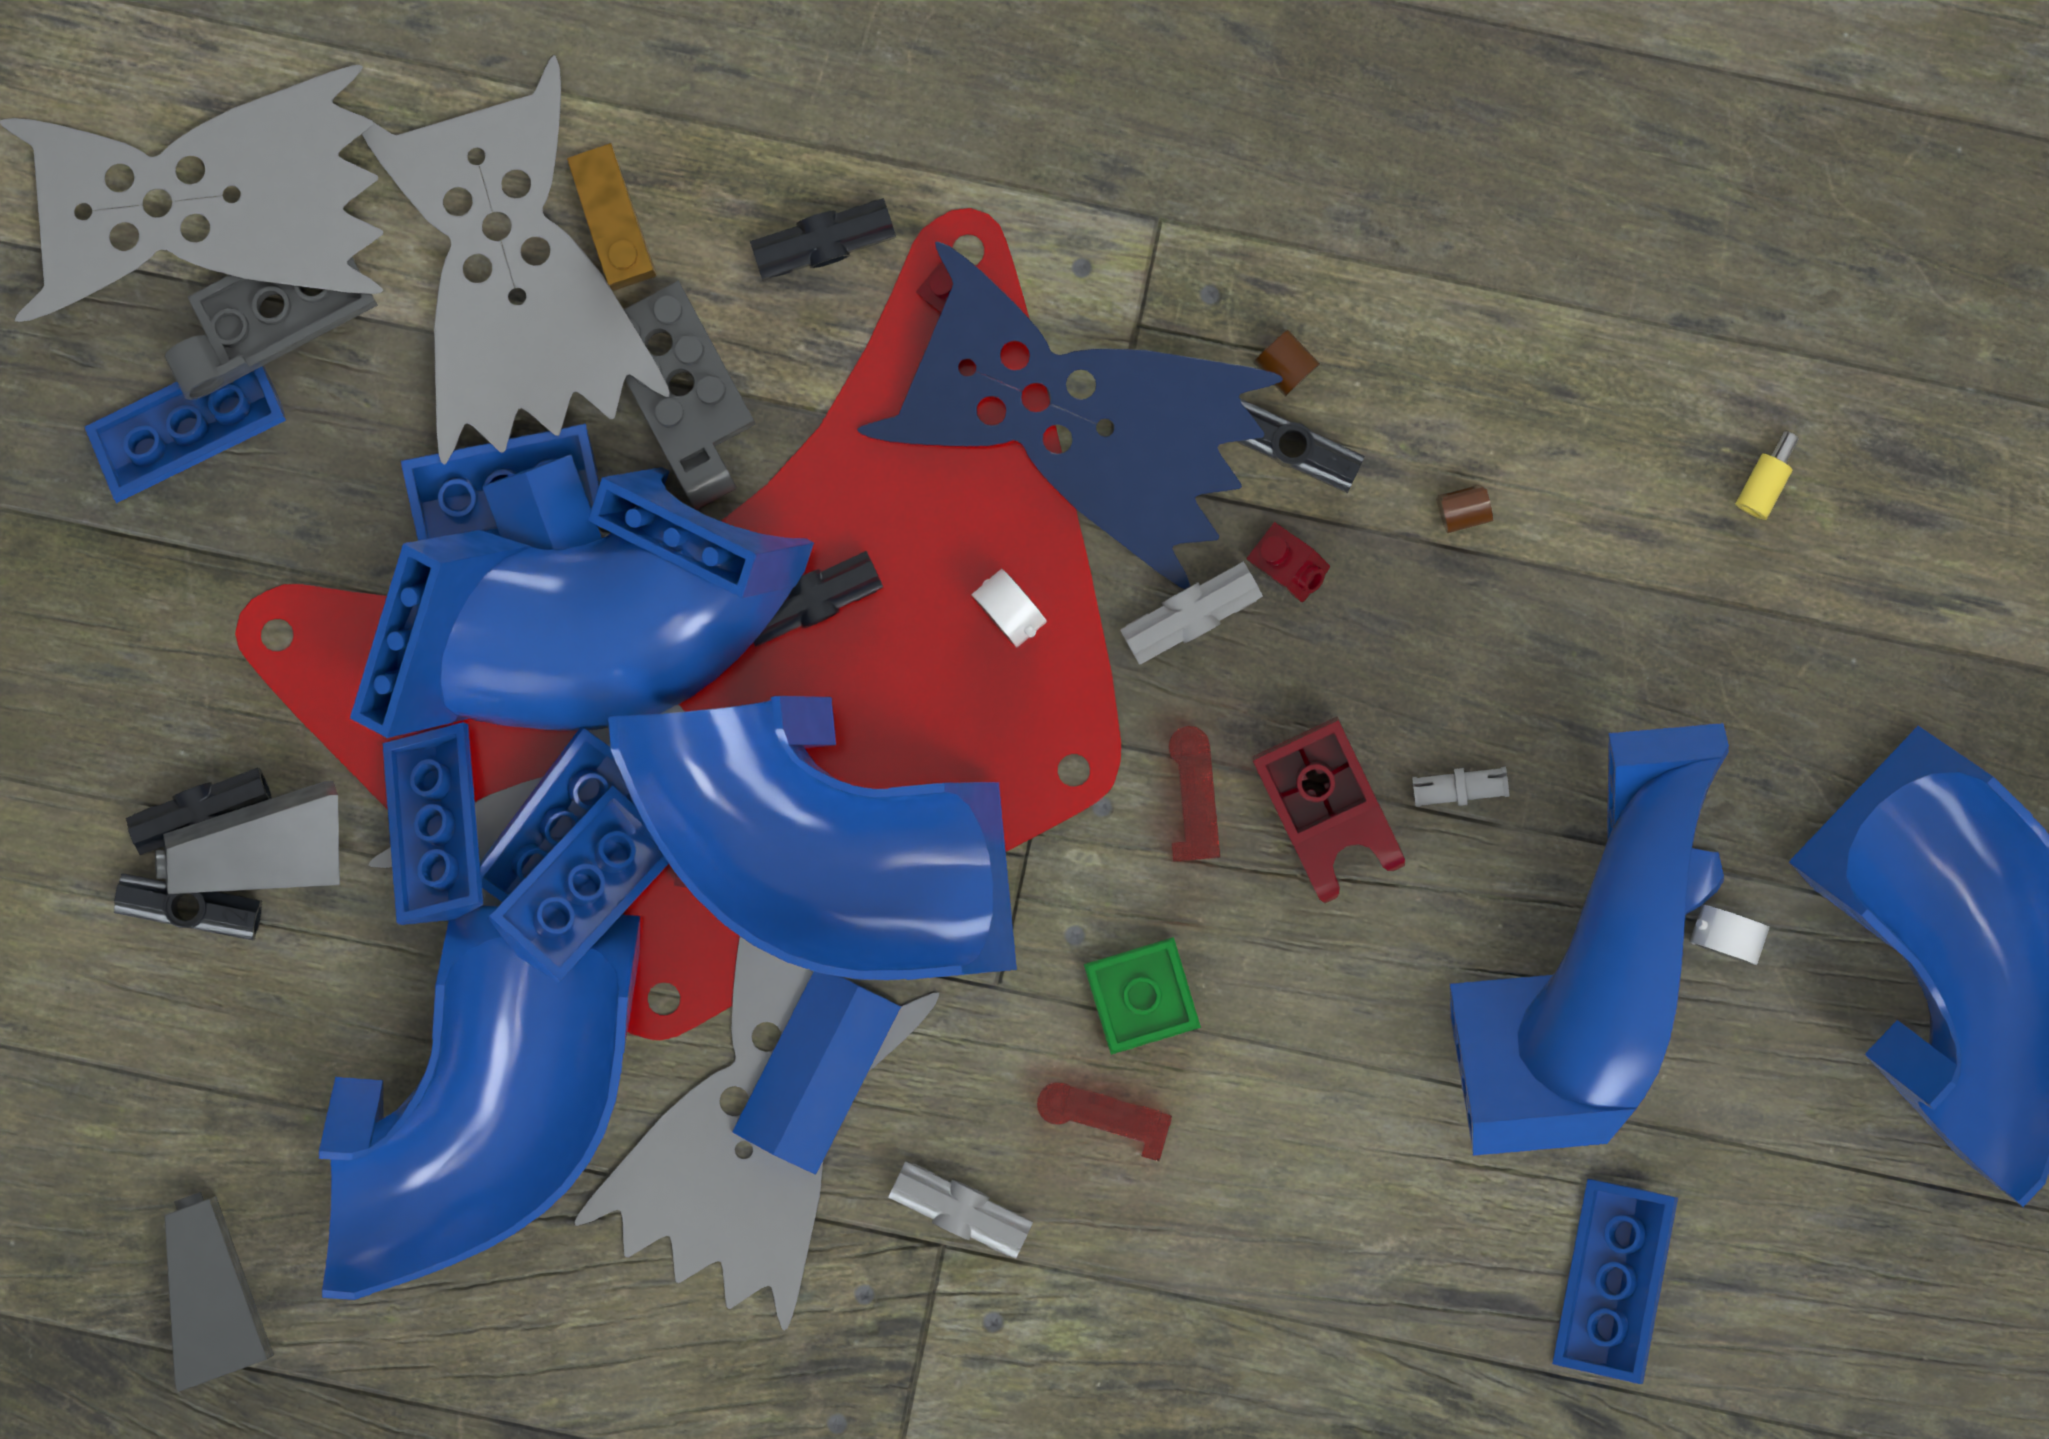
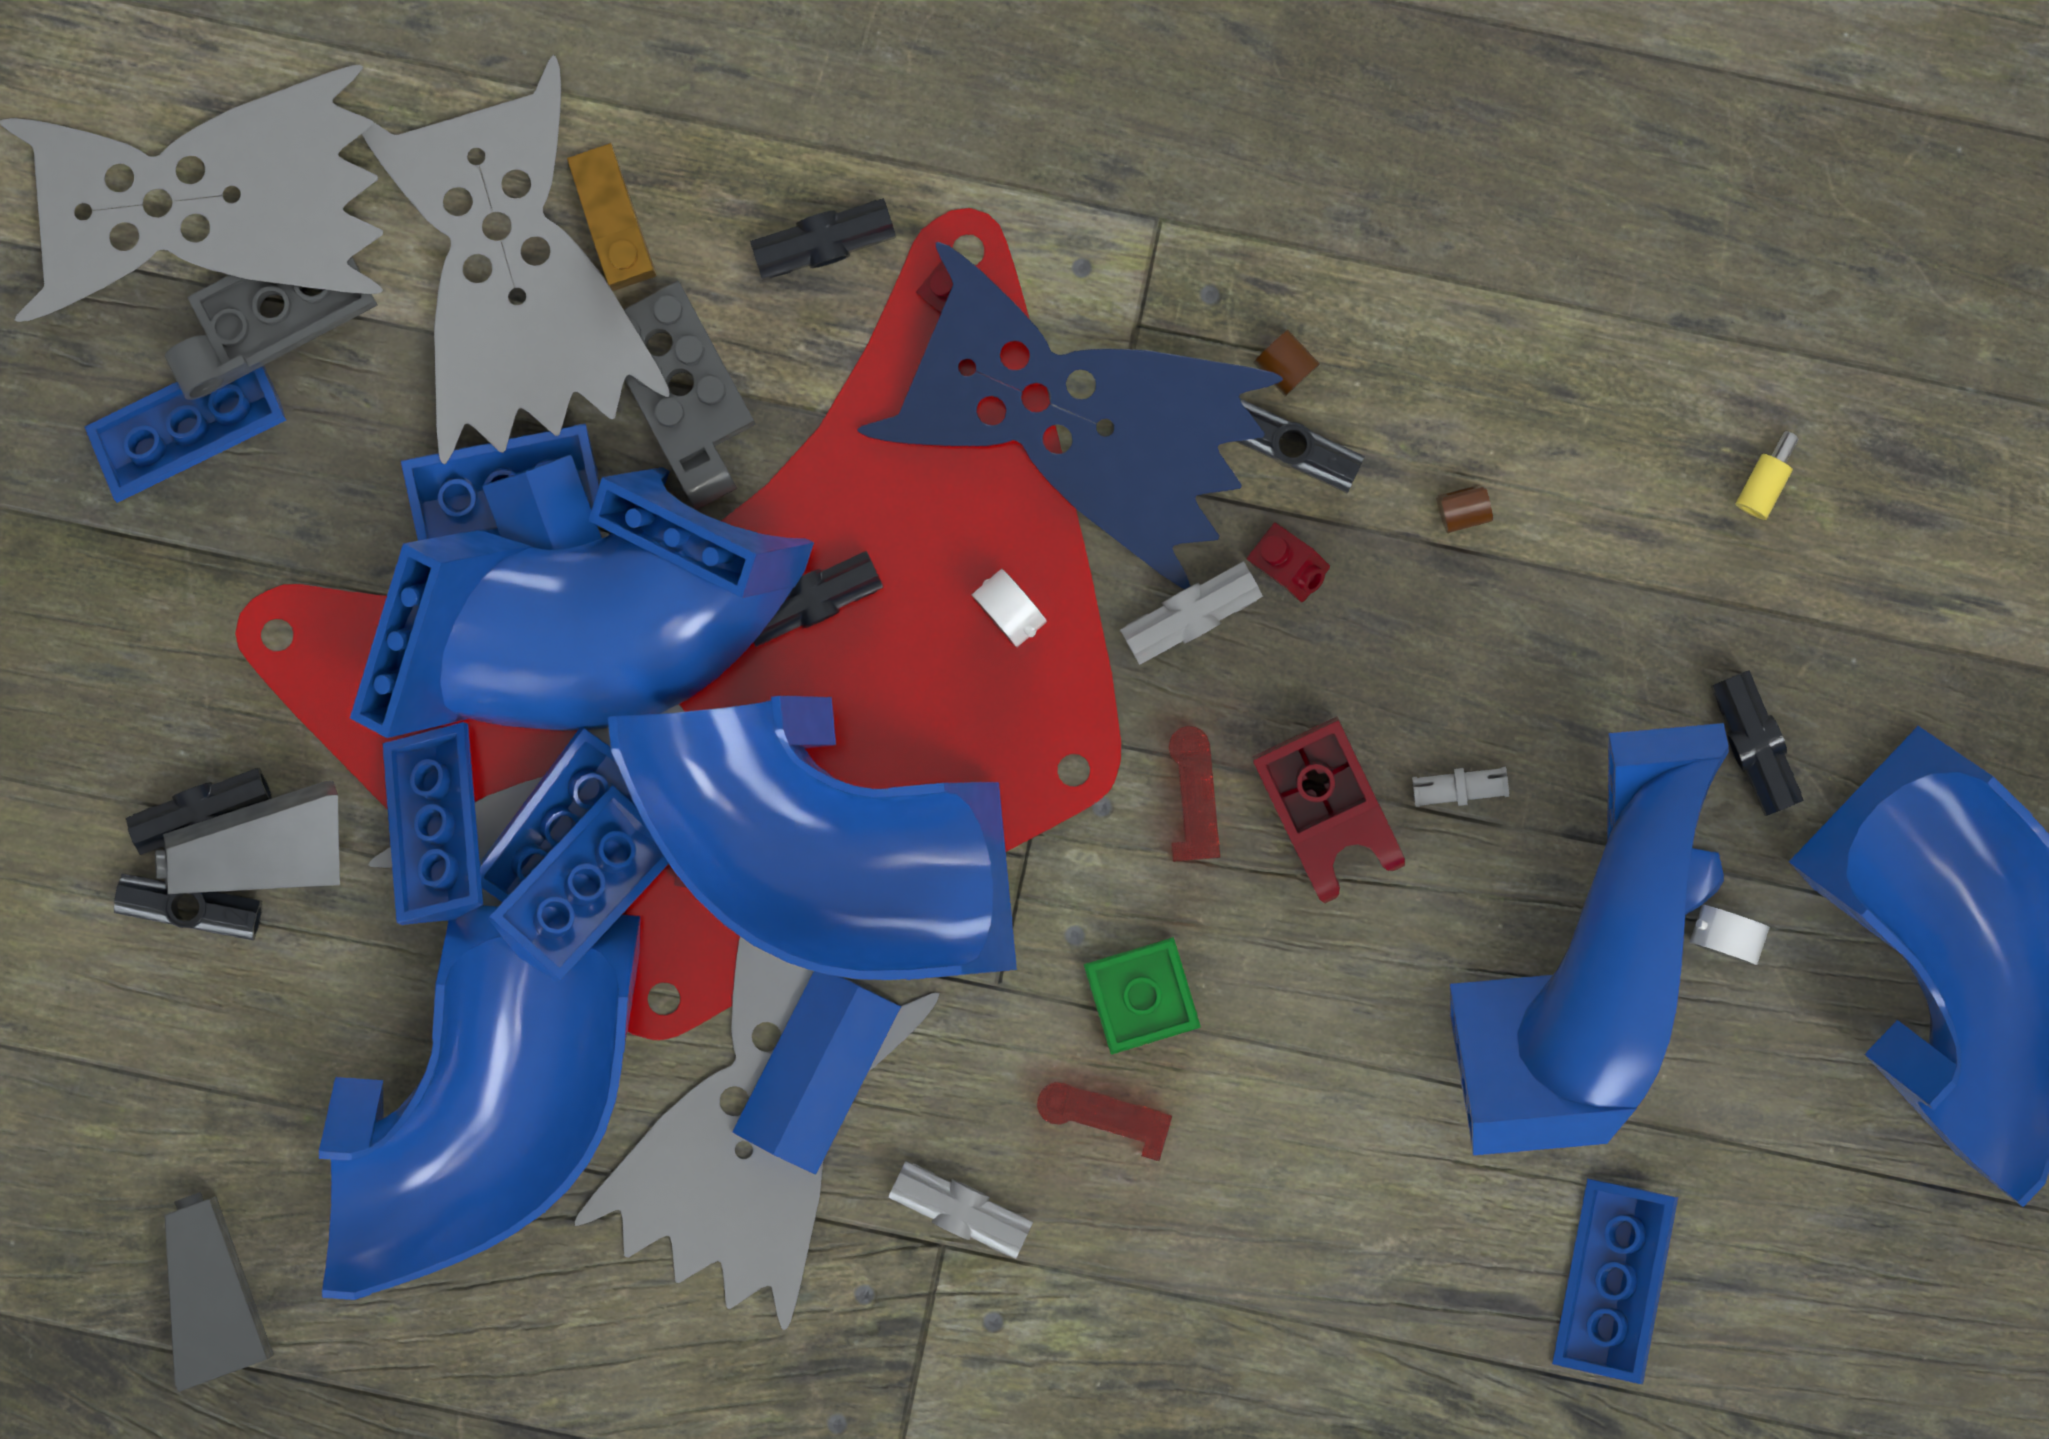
(1757, 743): none -> black piece

